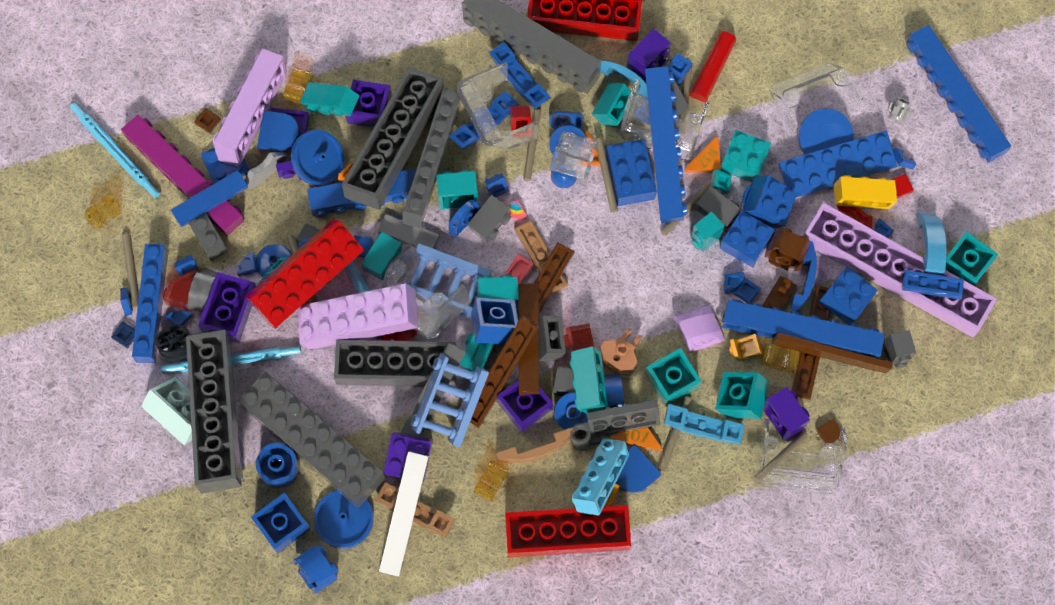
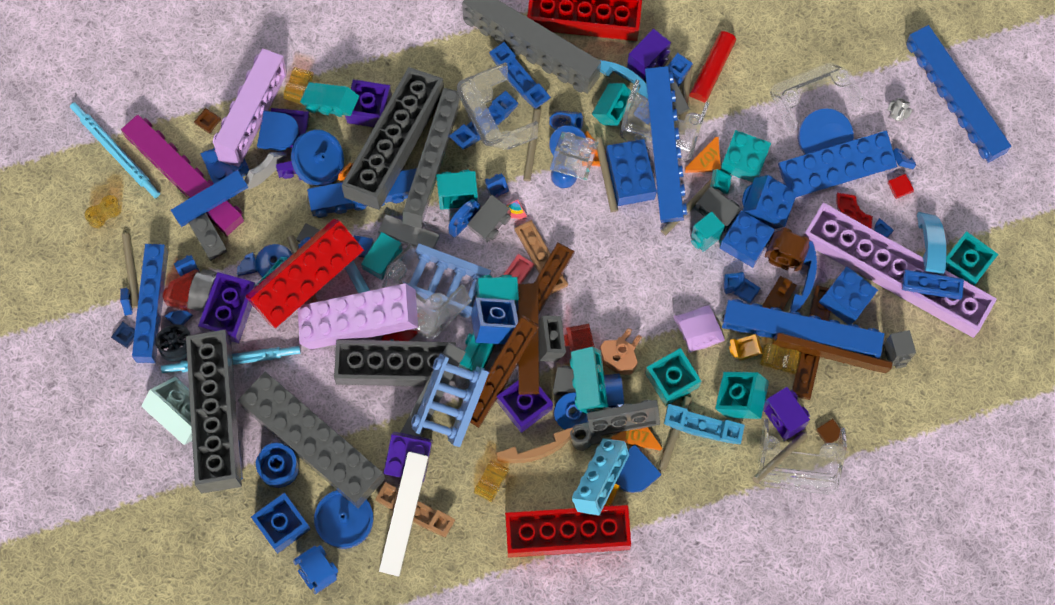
(519, 116): red brick -> none
(865, 192): yellow brick -> none

